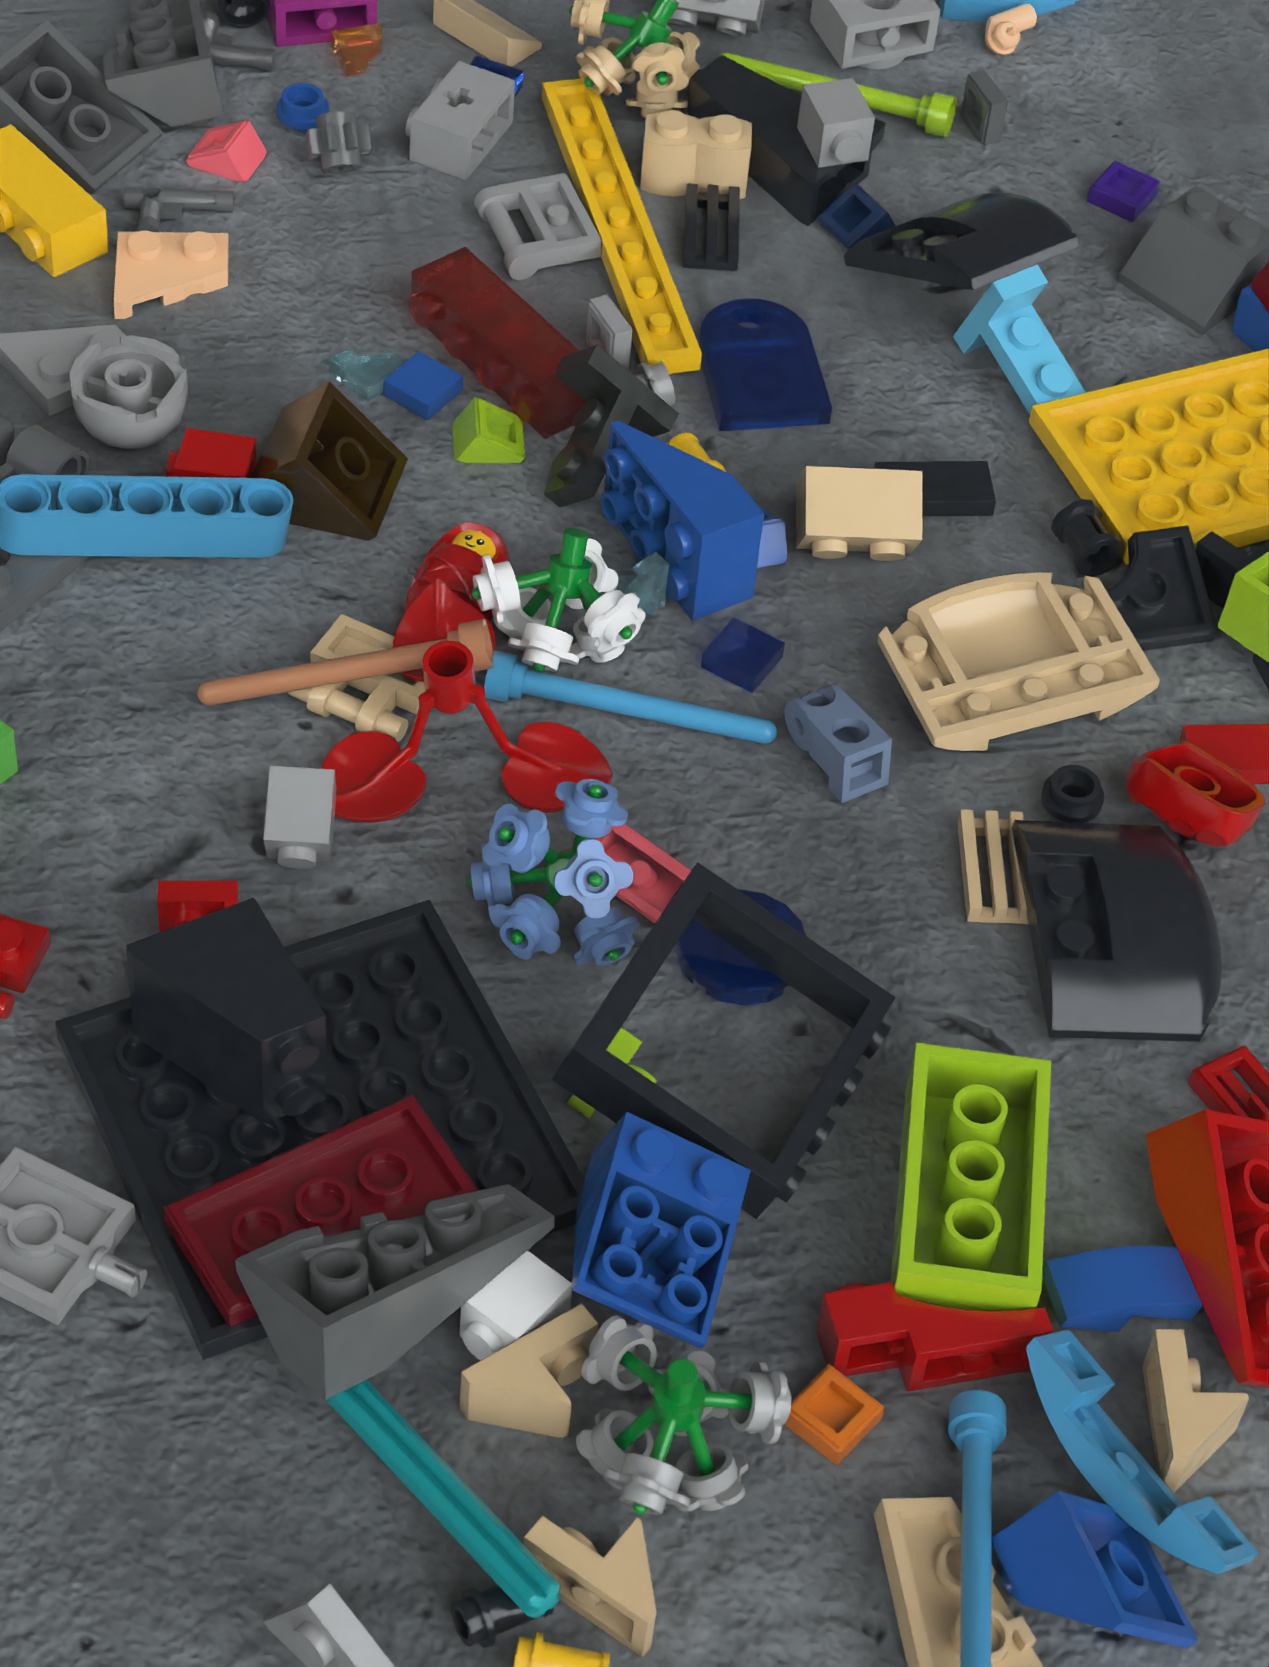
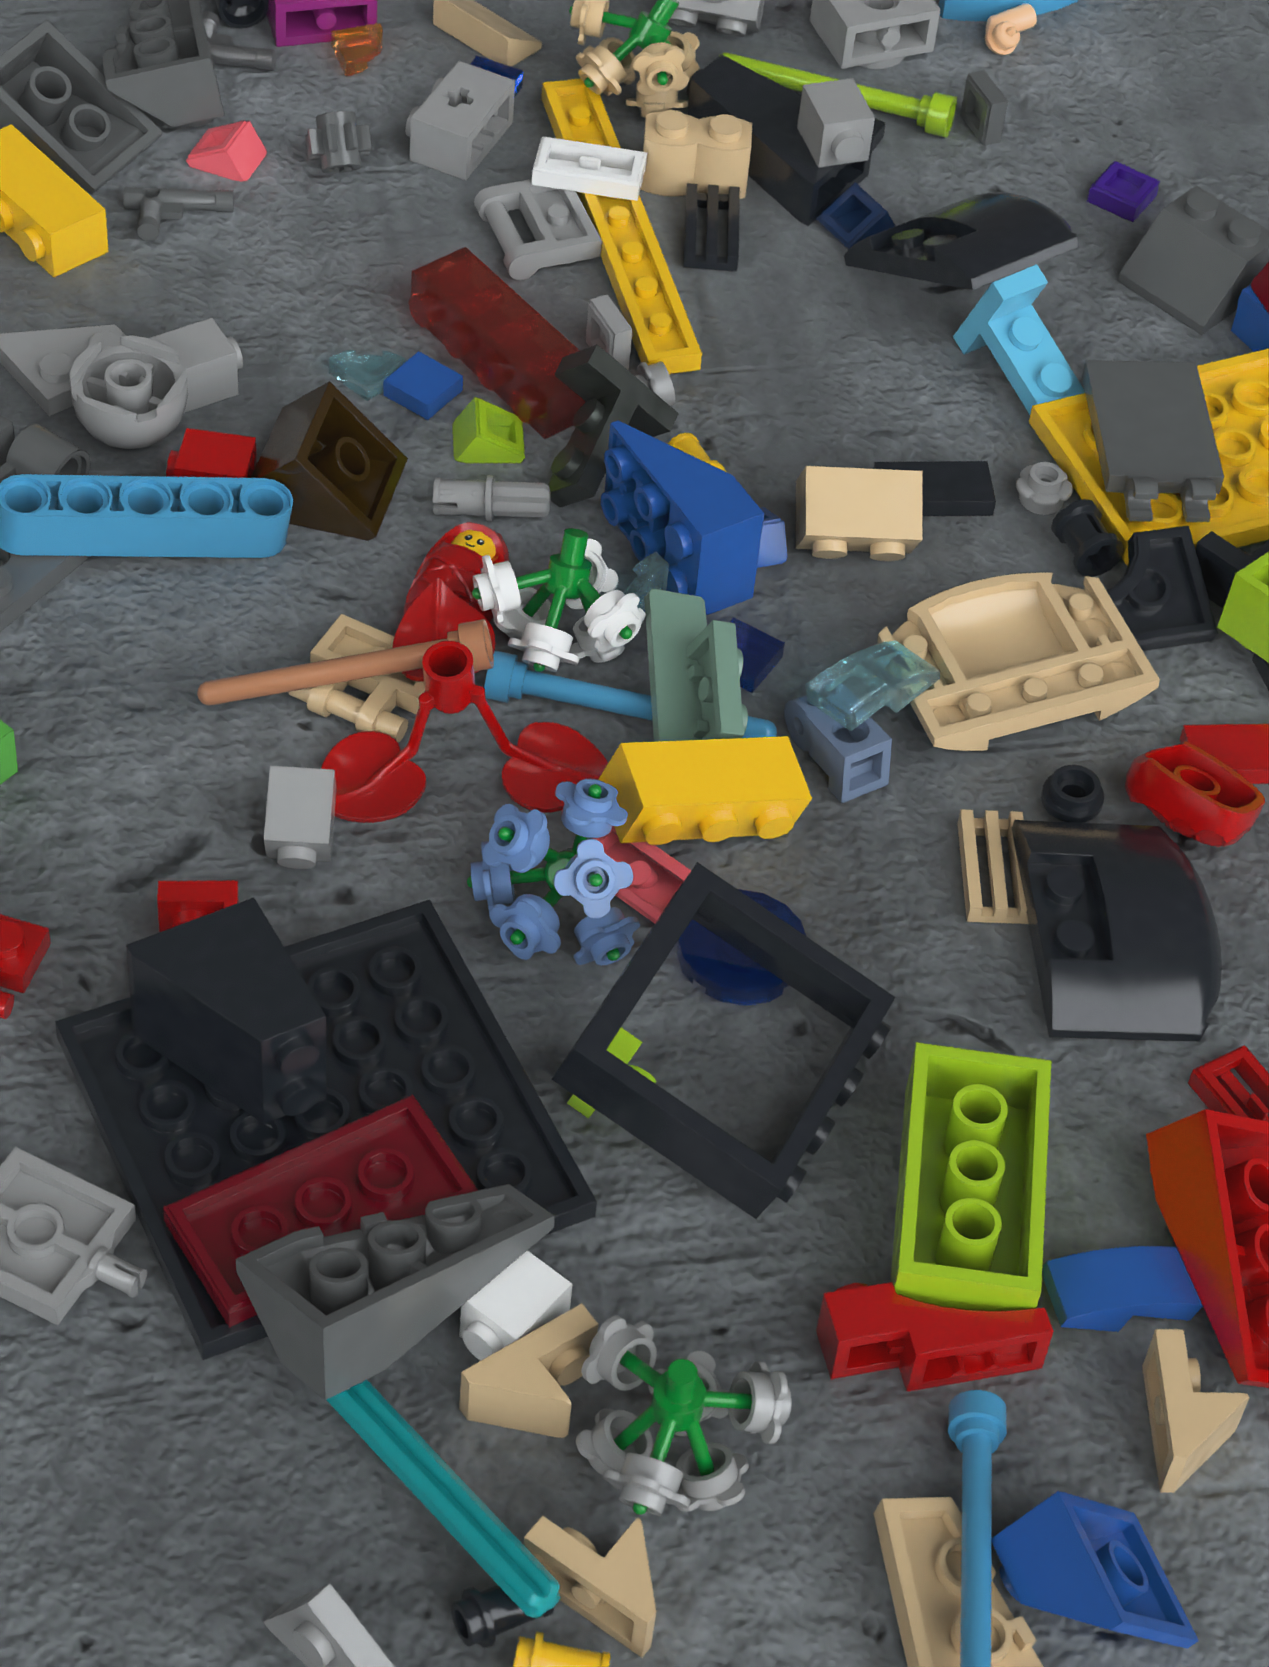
(167, 267): light nougat wing -> none
(209, 361): none -> light grey brick
(300, 106): blue plate -> none
(490, 498): none -> light grey axle
(589, 168): none -> white tile
(656, 1227): blue slope -> none
(692, 670): none -> sand green bracket
(707, 789): none -> yellow brick
(763, 372): clear blue tile -> none
(833, 1414): orange tile -> none
(868, 681): none -> clear light blue slope
(1043, 488): none -> light grey plate
(1070, 1391): dark azure slope -> none
(1153, 434): none -> dark grey tile

